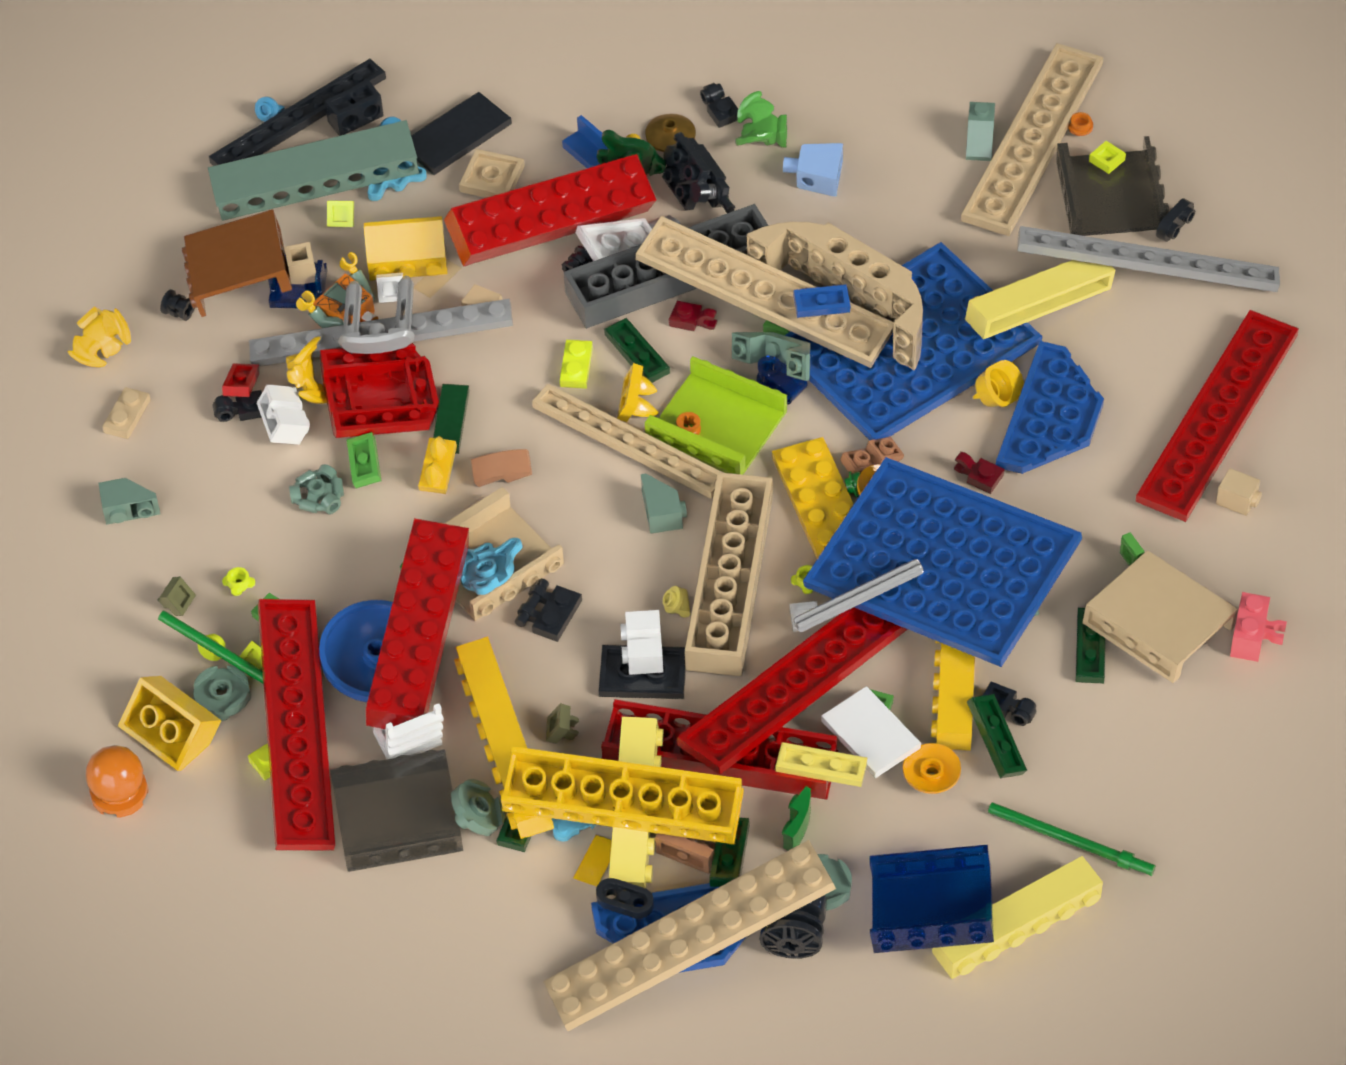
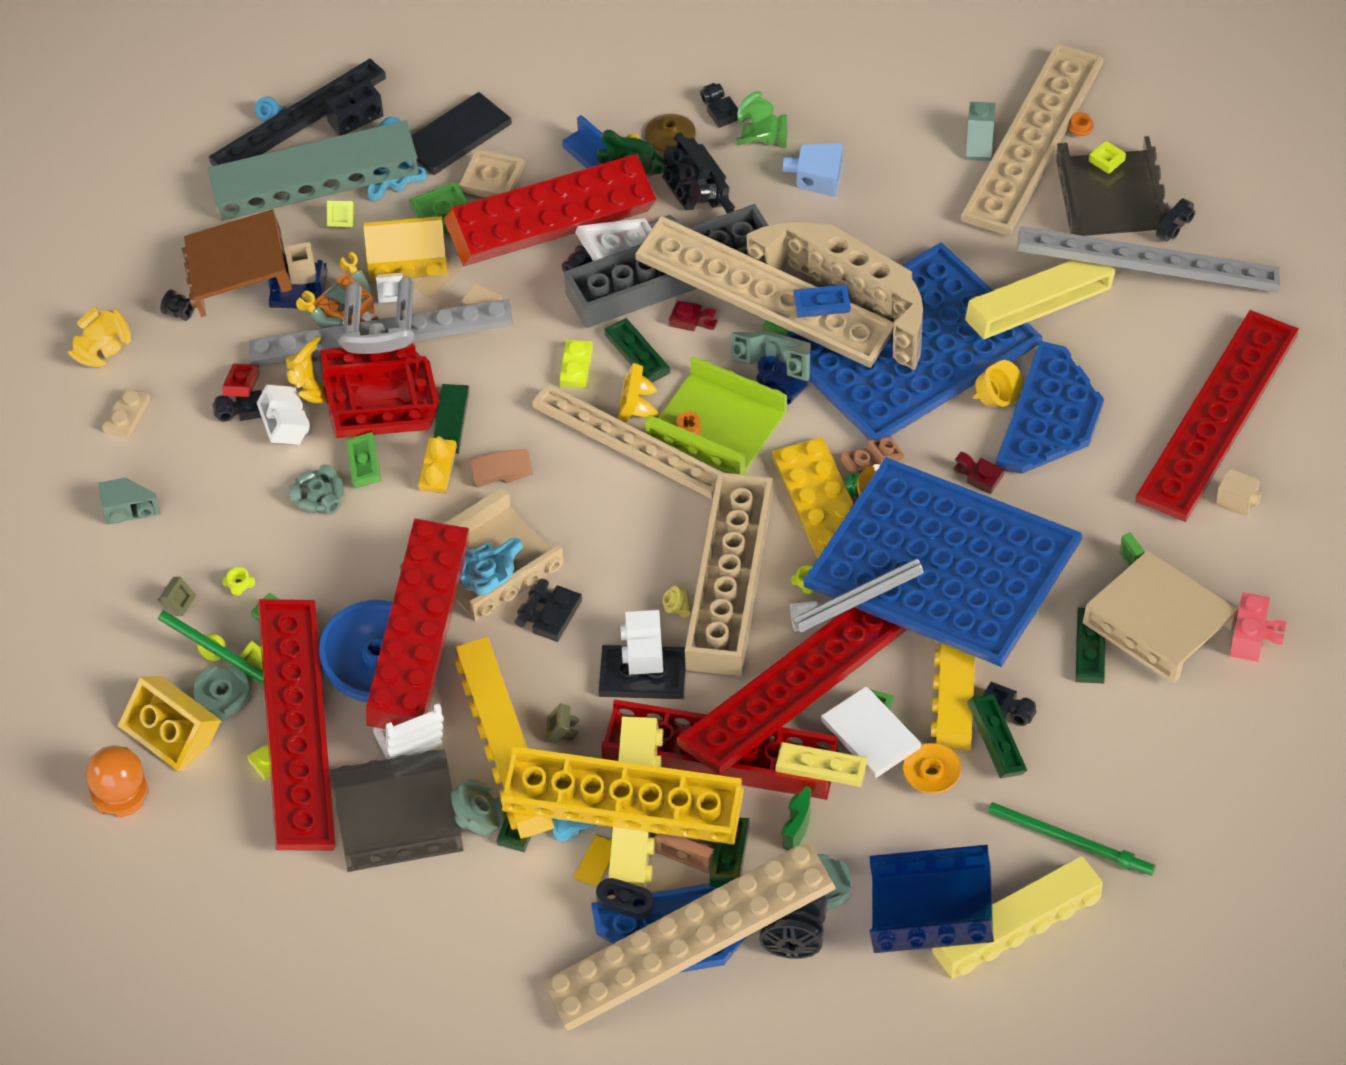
(438, 202): none -> bright green plate
(662, 505): sand green slope -> none

